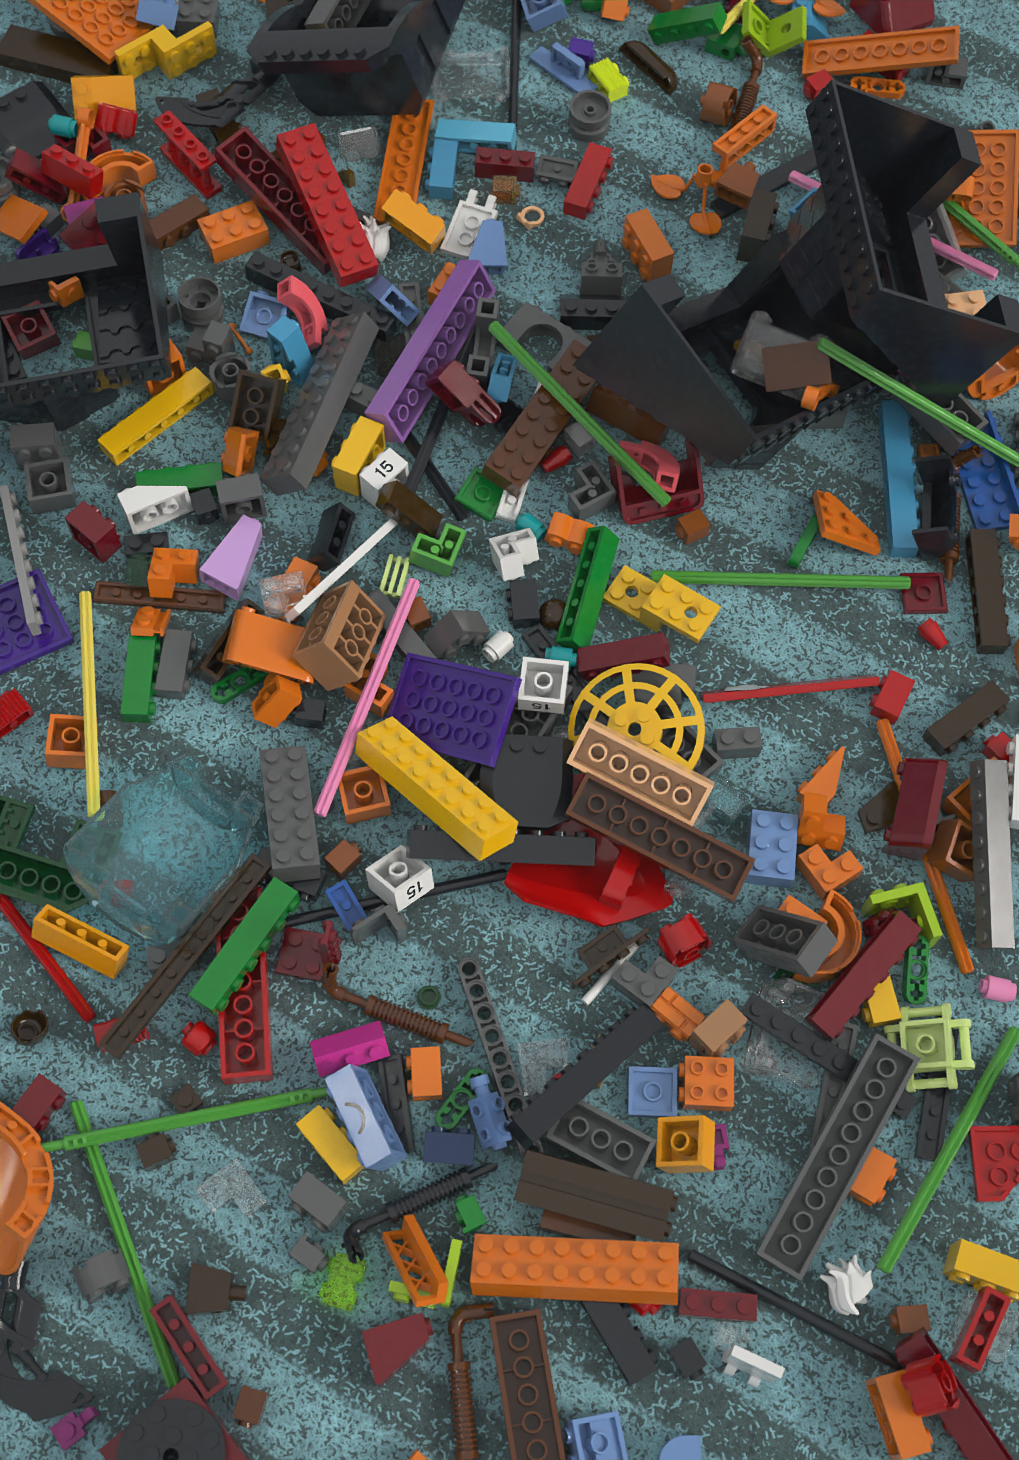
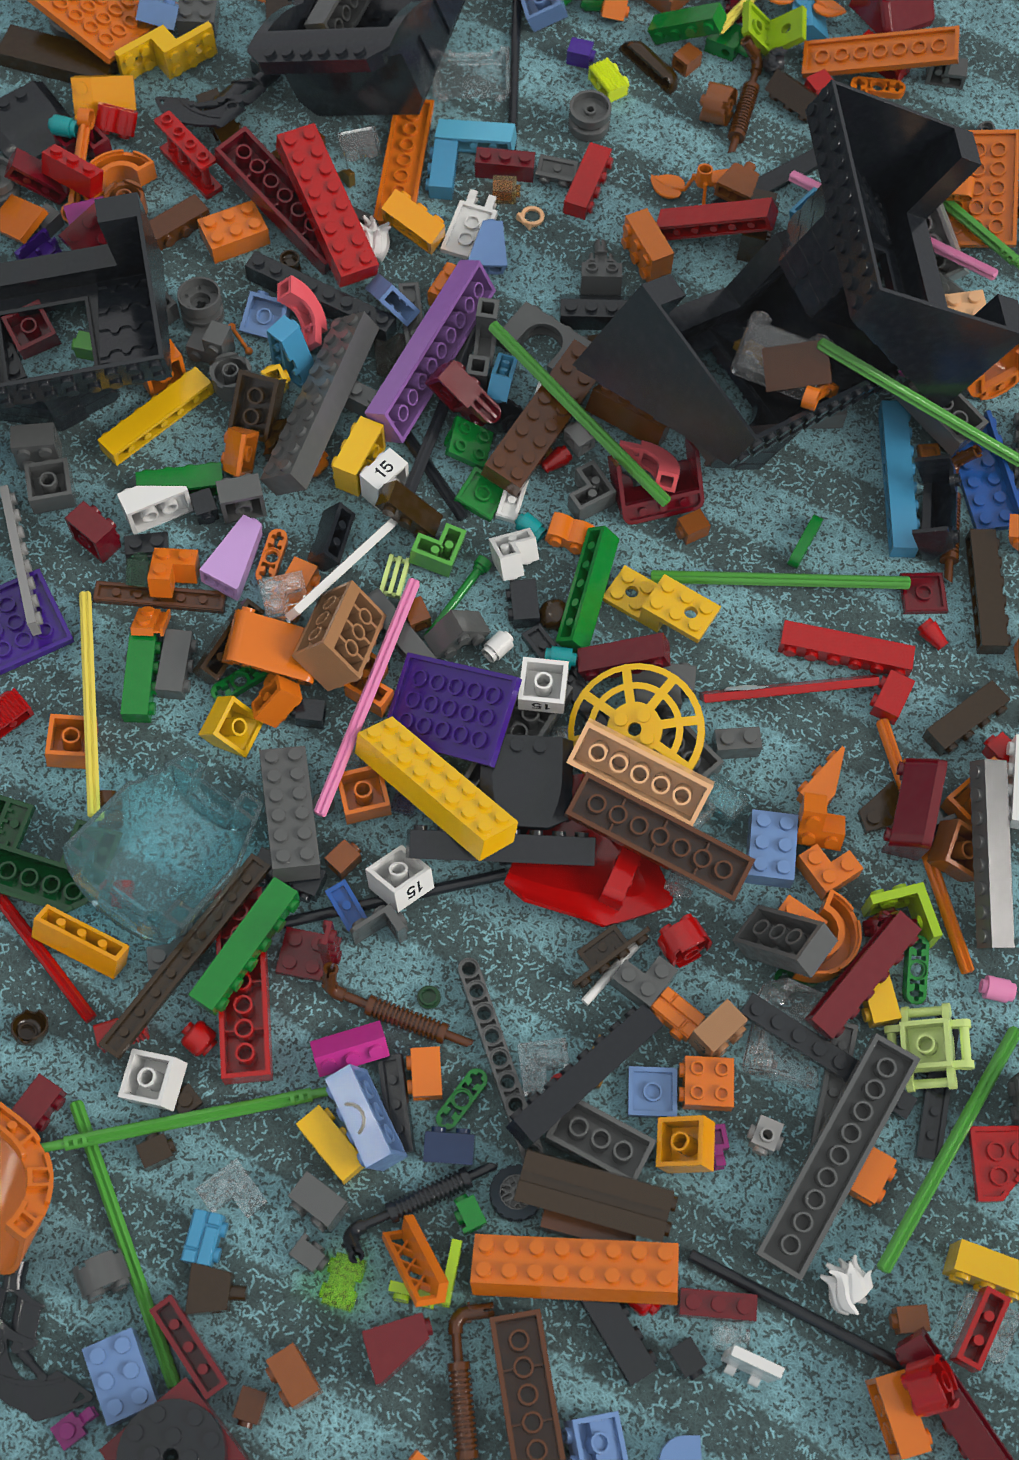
(66, 292): orange bracket -> none
(120, 1376): none -> medium blue brick
(152, 1079): none -> white brick
(204, 1238): none -> dark azure brick
(231, 726): none -> yellow slope
(269, 548): none -> orange beam
(293, 1376): none -> dark orange brick
(402, 805): none -> tile
(468, 443): none -> green plate
(481, 566): none -> green piece
(488, 1115): medium blue brick -> none
(503, 1192): none -> black wheel
(563, 66): medium blue bracket -> none
(686, 59): none -> dark orange brick
(718, 219): none -> red brick
(745, 136): orange fence -> none
(765, 1127): none -> light grey brick
(774, 60): none -> black hair
(790, 92): none -> dark brown brick
(841, 525): orange plate -> none
(845, 649): none -> red brick

